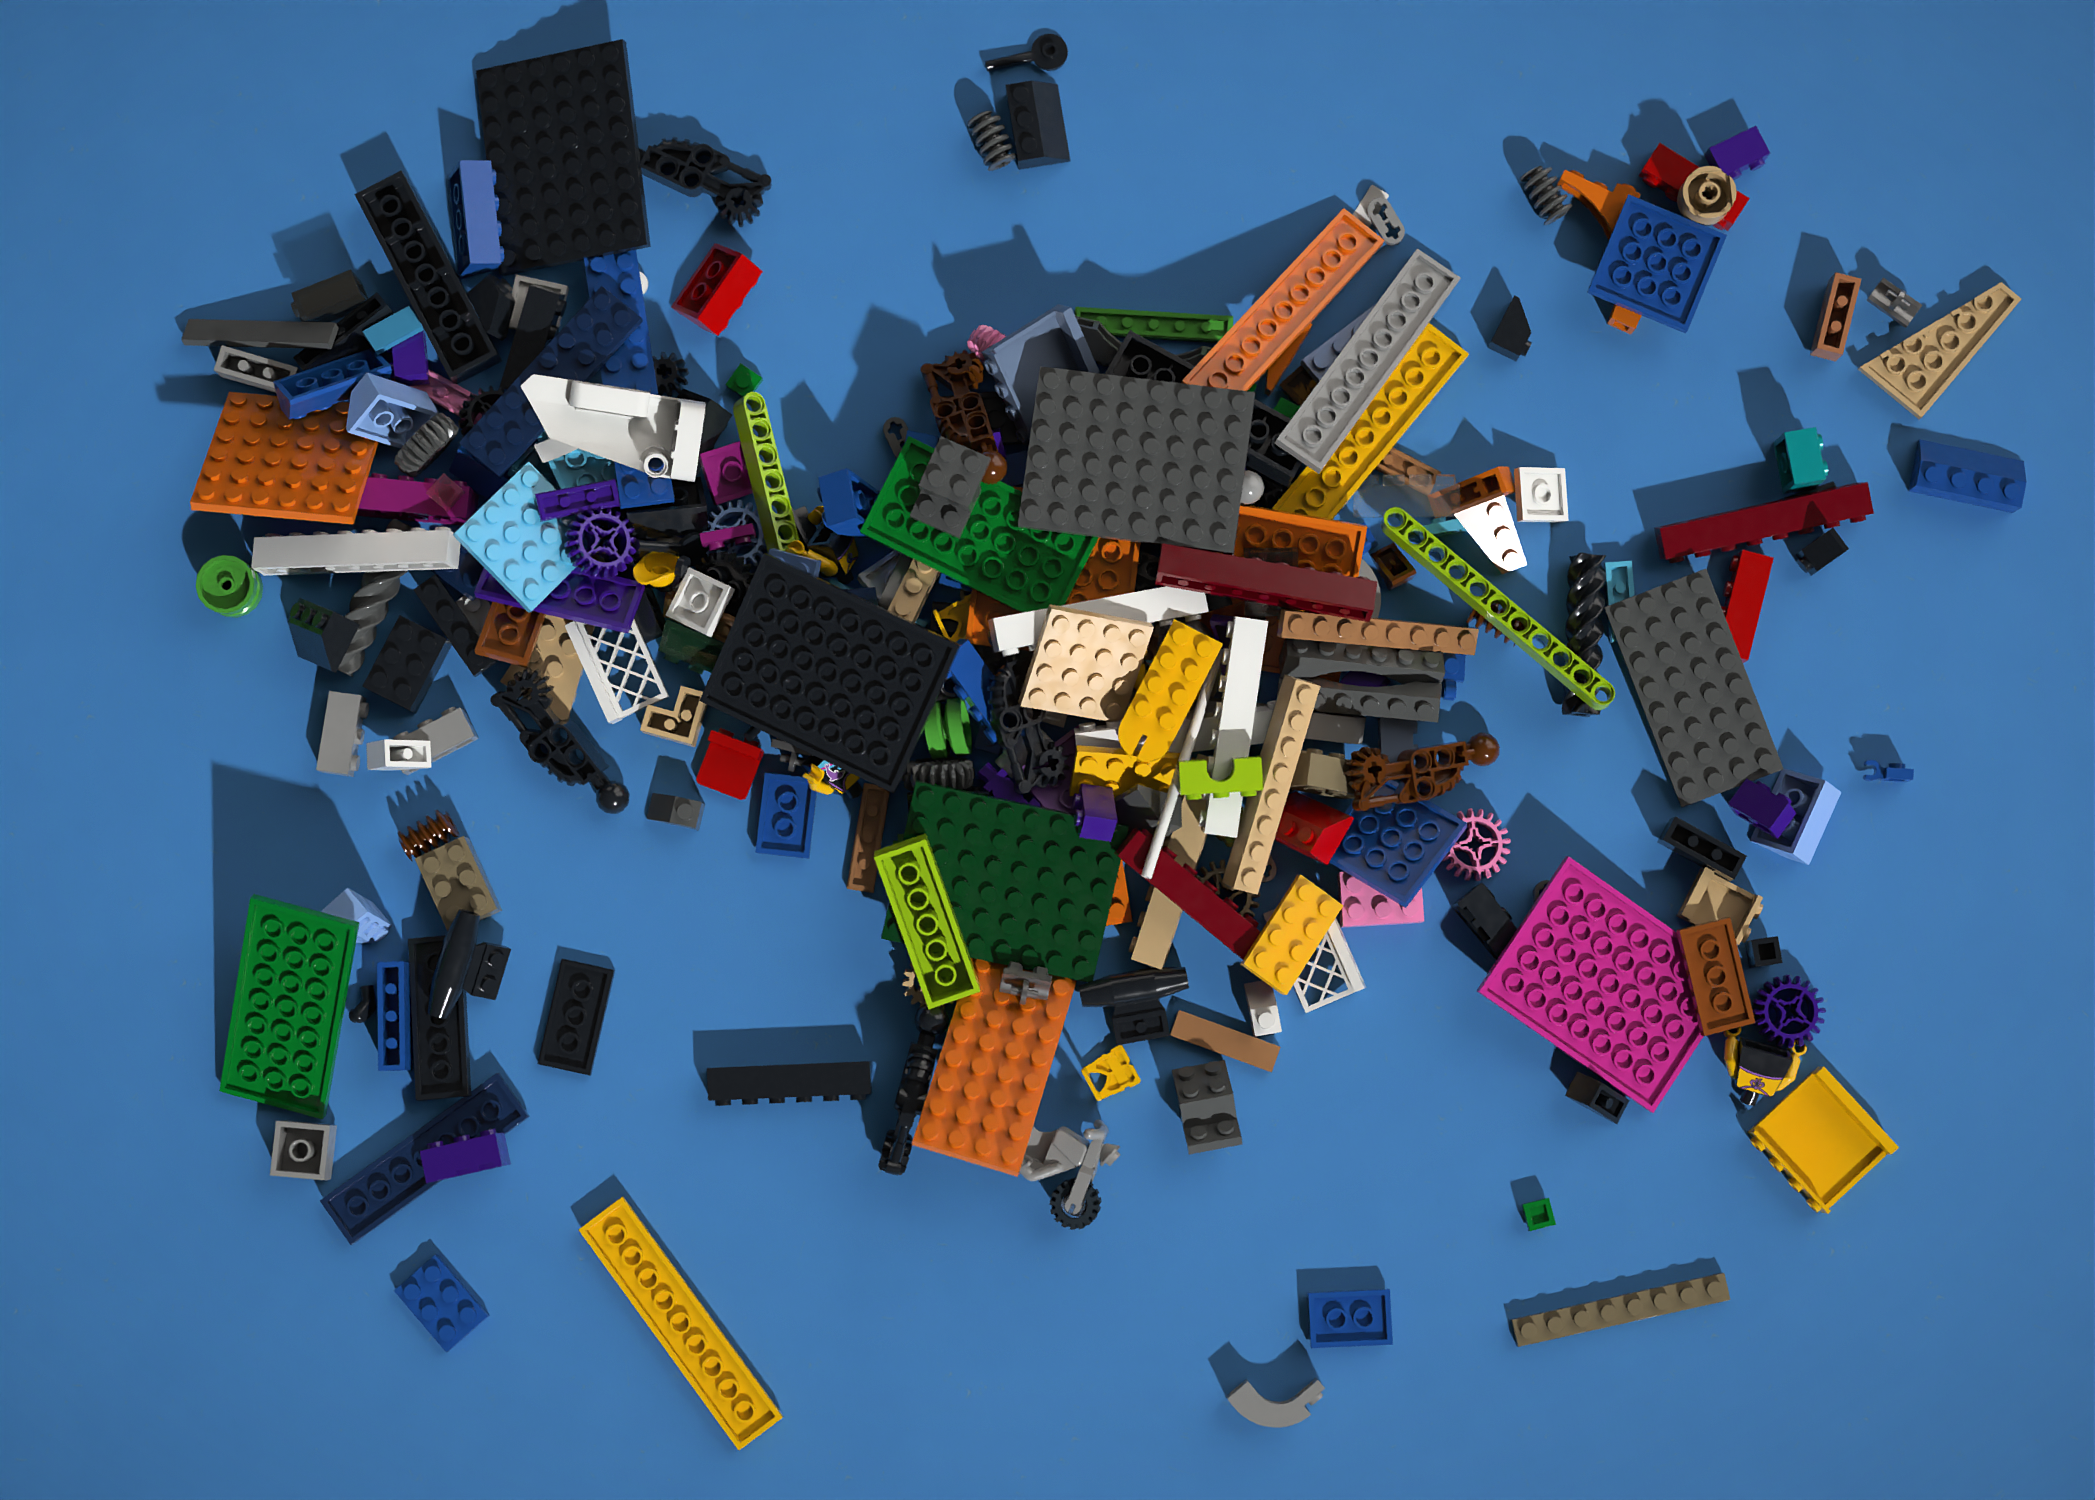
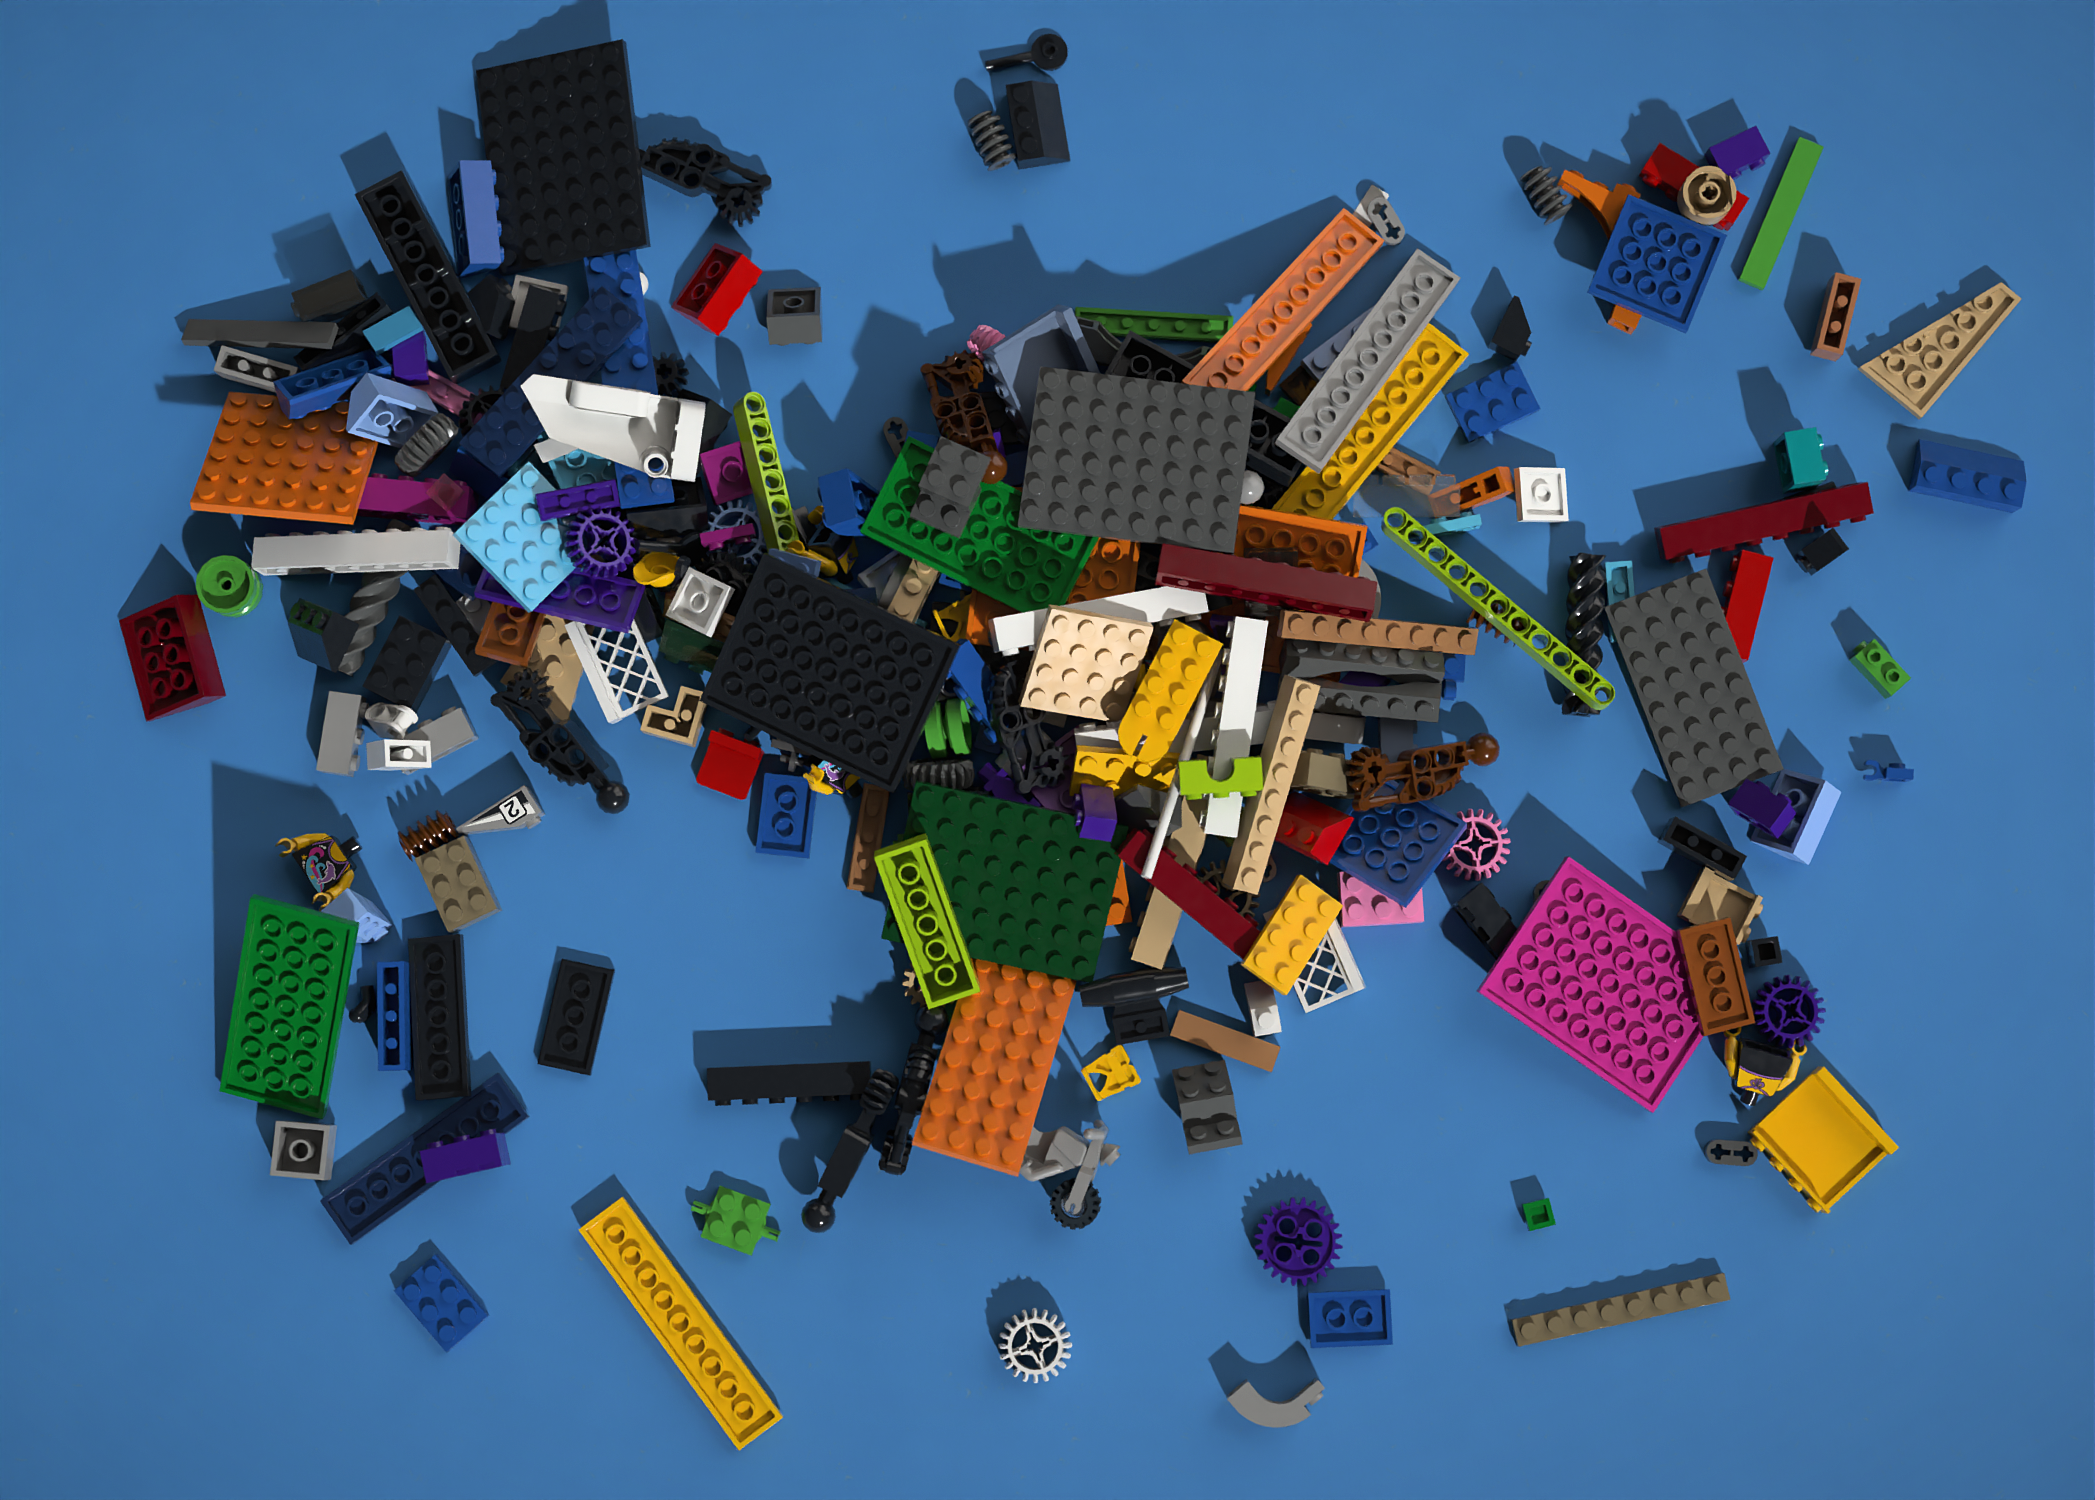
(172, 657): none -> dark red slope
(324, 862): none -> torso
(390, 720): none -> white piece
(465, 966): black plate -> none
(511, 813): none -> slope
(676, 811): dark grey slope -> none
(735, 1220): none -> bright green plate
(744, 381): green plate -> none
(794, 316): none -> dark grey slope
(819, 1213): none -> black arm
(1013, 1352): none -> white gear
(1024, 983): flat silver hips -> none
(1301, 1216): none -> dark purple gear
(1393, 566): reddish brown slope -> none
(1492, 402): none -> blue plate
(1493, 530): wing -> none
(1597, 1097): black slope -> none
(1730, 1146): none -> dark grey beam
(1780, 213): none -> bright green tile
(1879, 668): none -> bright green brick
(1894, 302): flat silver hips -> none

